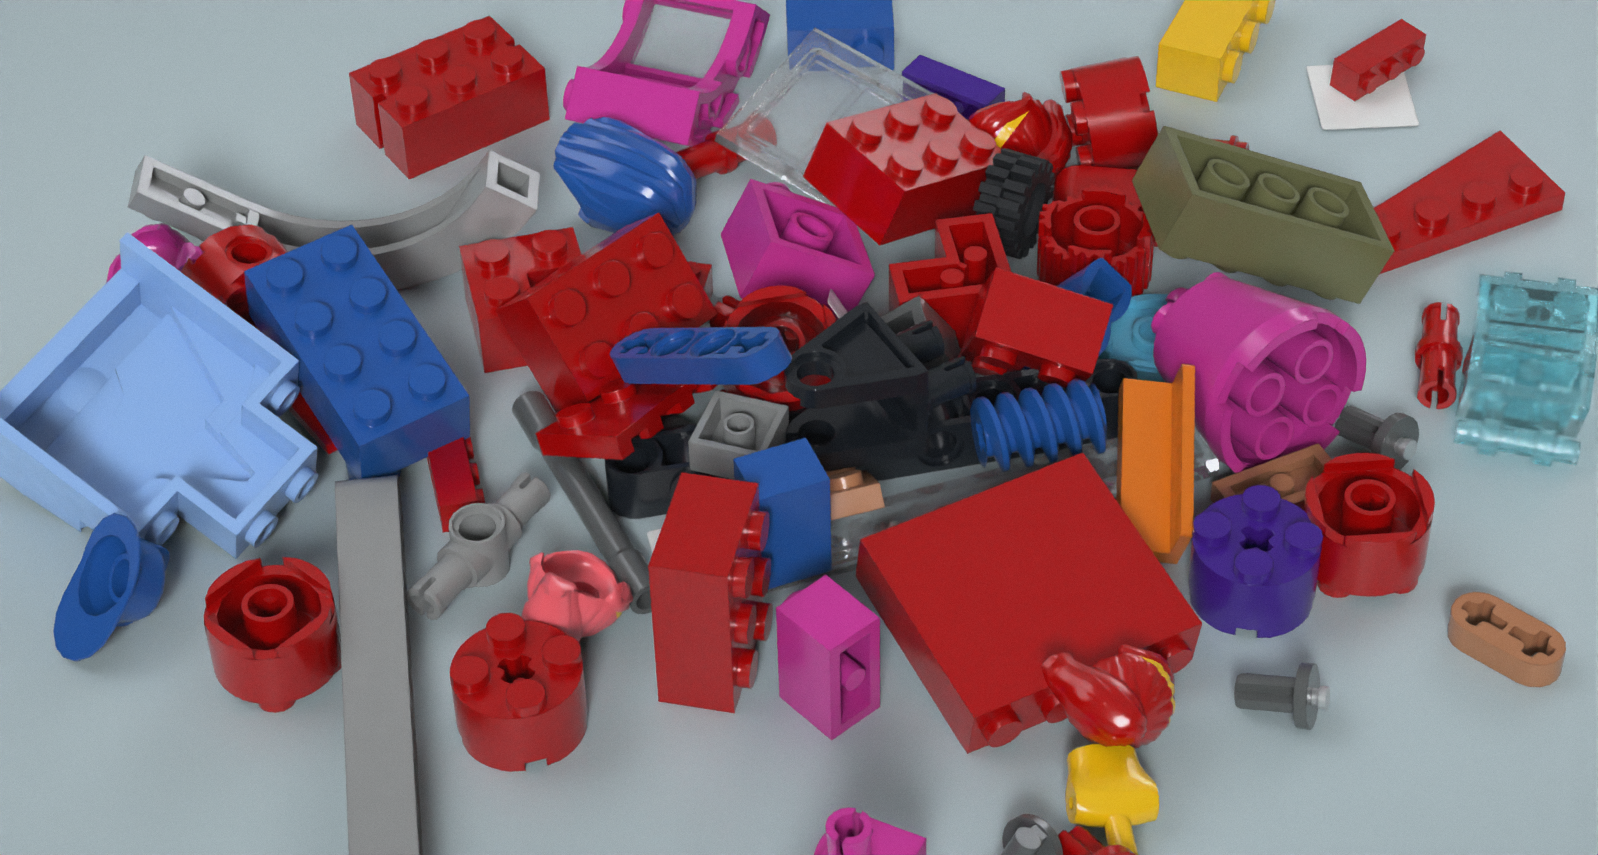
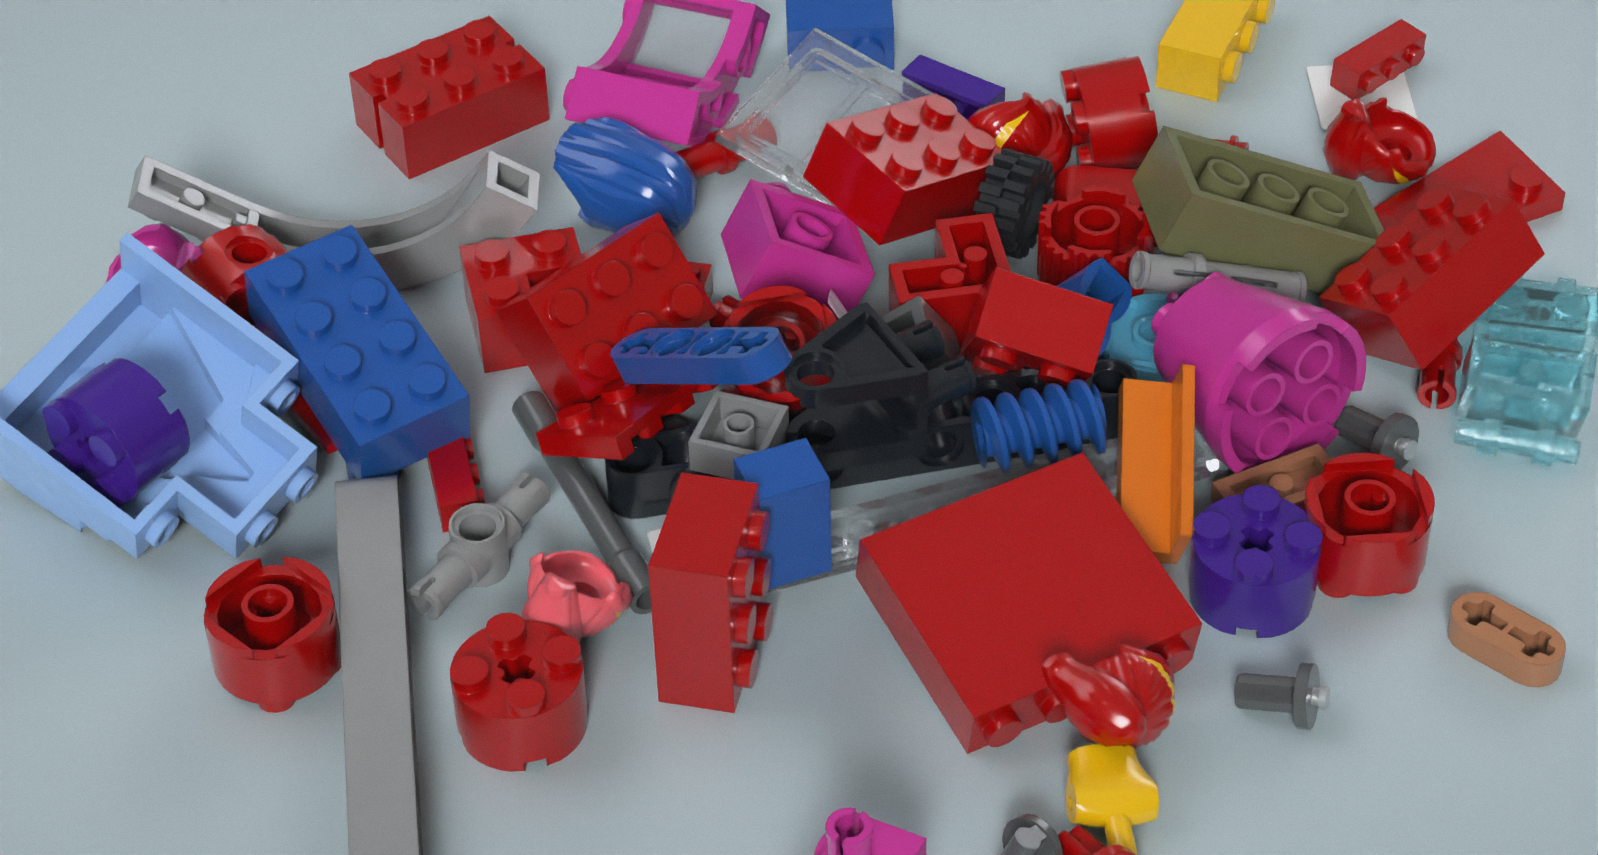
(111, 588): blue piece -> none
(116, 430): none -> dark purple brick
(828, 656): dark pink brick -> none
(853, 492): nougat plate -> none
(1157, 271): none -> light grey pin
(1378, 144): none -> red hair
(1433, 274): none -> red brick

